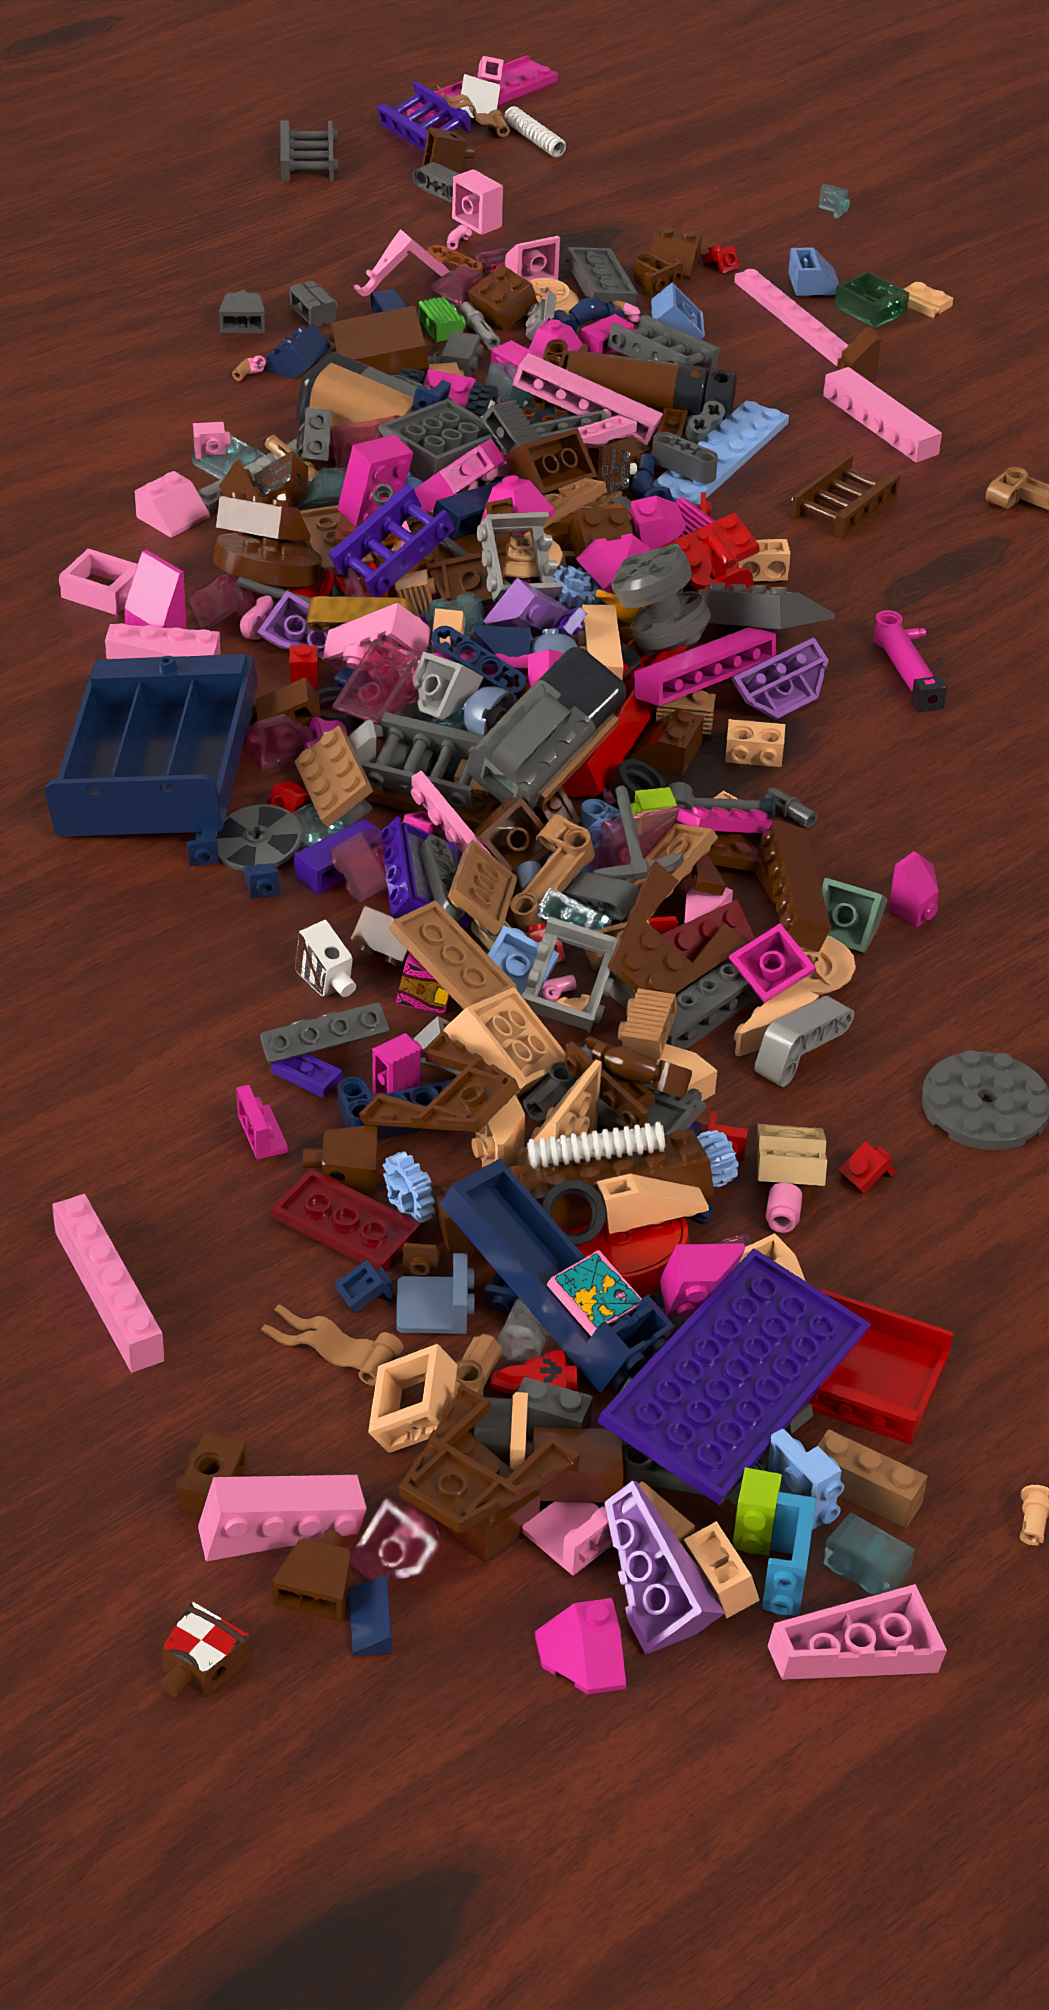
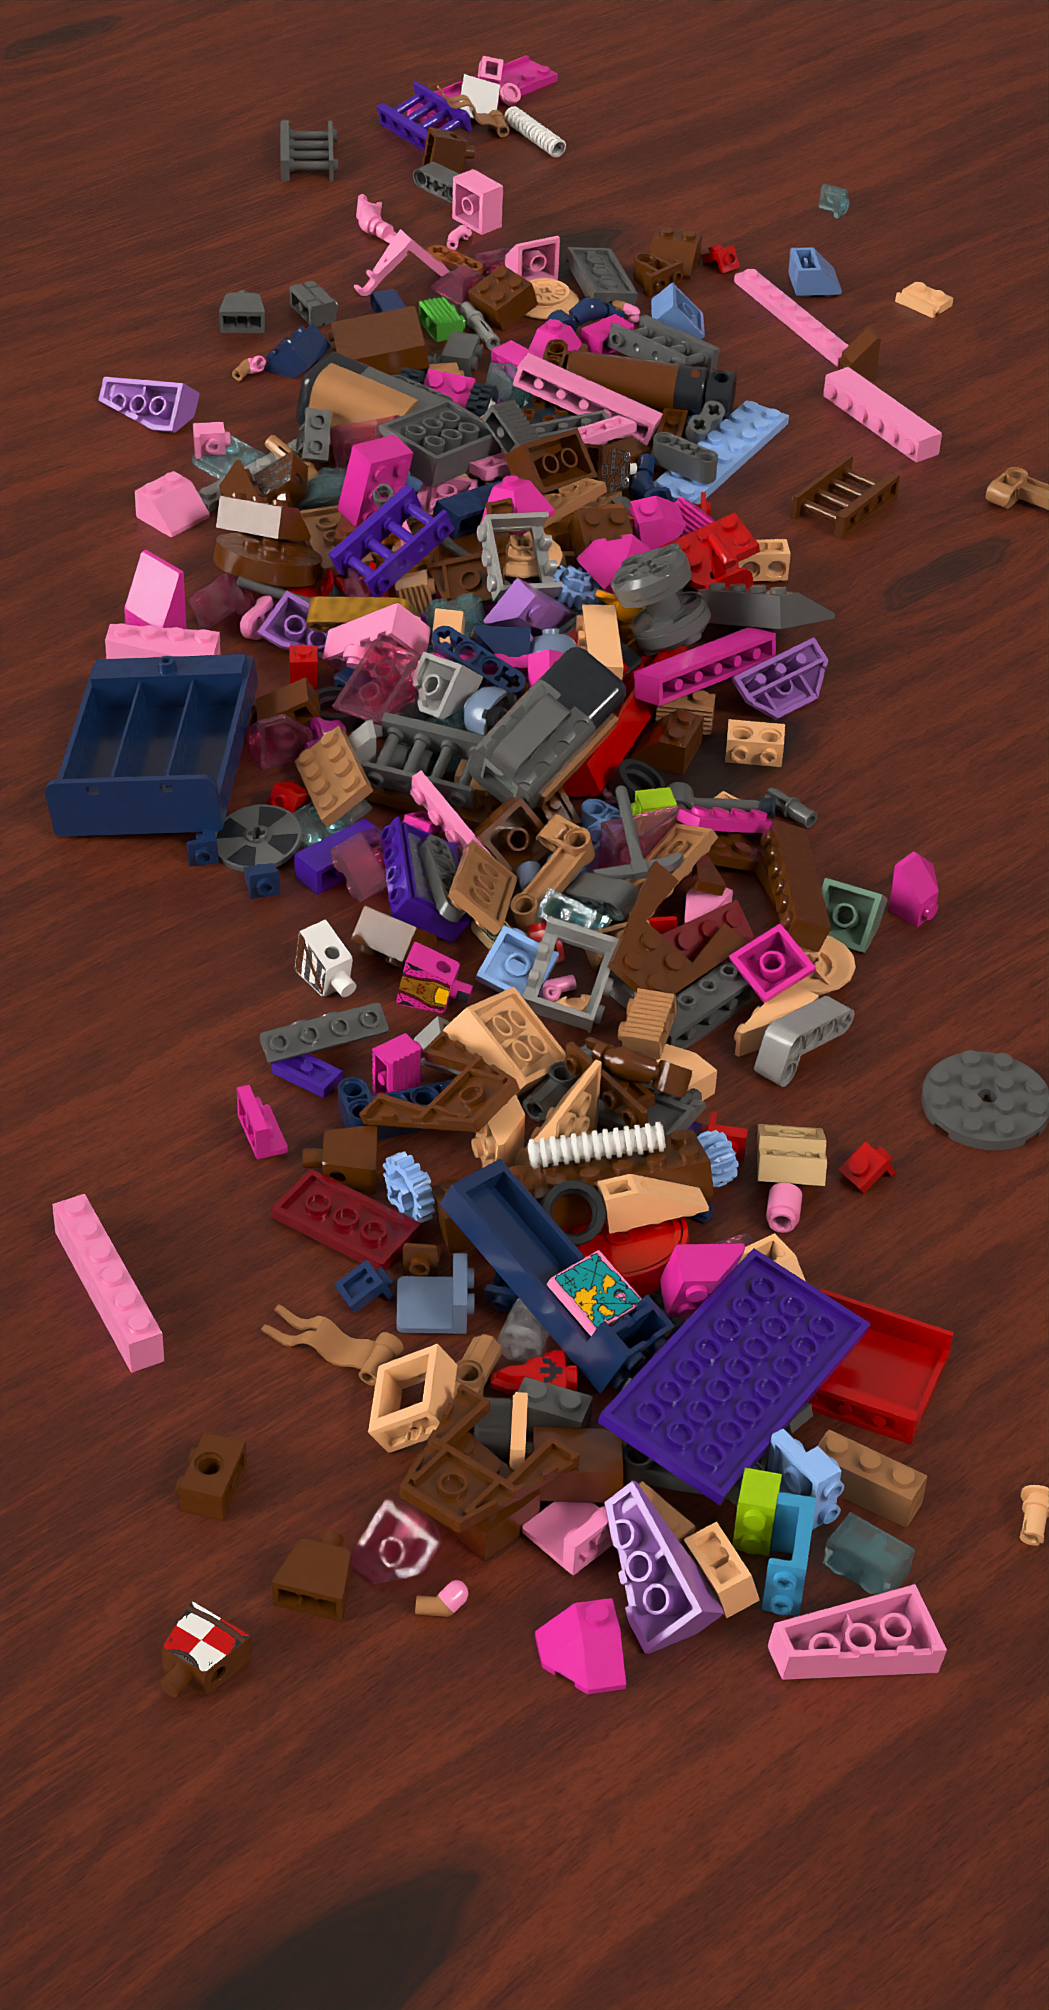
(93, 594): bright pink window -> none
(152, 403): none -> medium lavender wedge
(277, 1511): bright pink wedge -> none
(370, 1618): dark blue slope -> none
(371, 221): none -> bright pink piece
(425, 397): dark blue bracket -> none
(445, 1603): none -> arm
(450, 955): medium nougat plate -> none
(459, 474): dark pink slope -> none
(510, 94): none -> bright pink tile
(539, 314): light grey plate -> none
(571, 622): dark purple plate -> none
(889, 298): clear green window -> none
(926, 689): dark pink piece -> none

